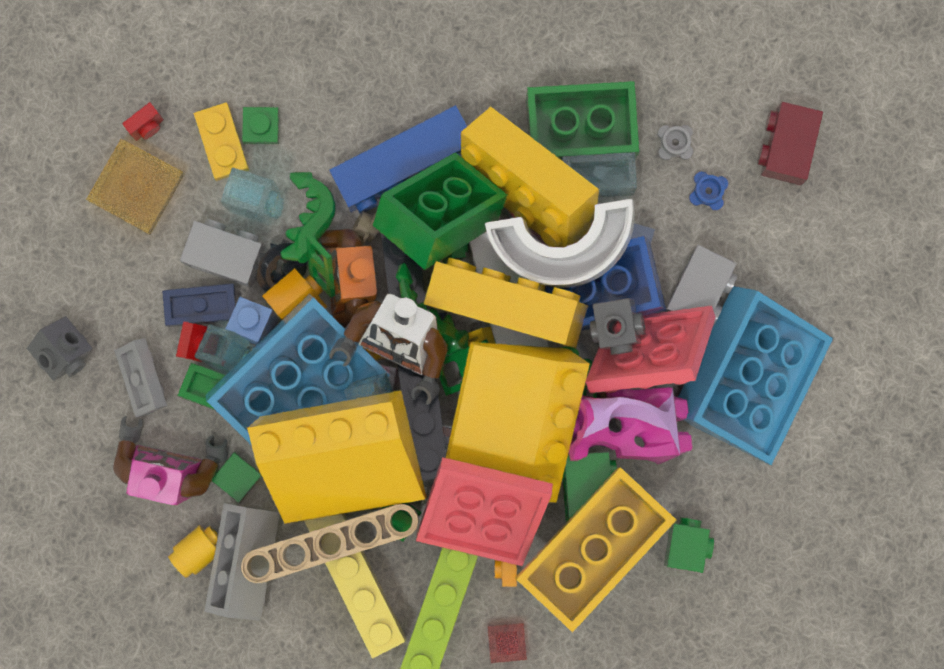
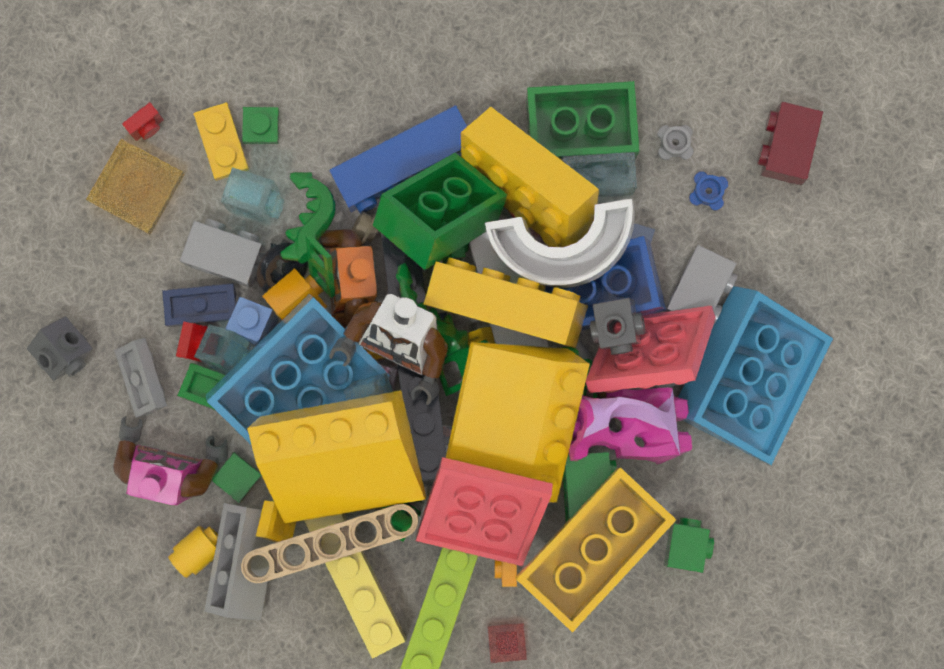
(272, 525): none -> yellow plate

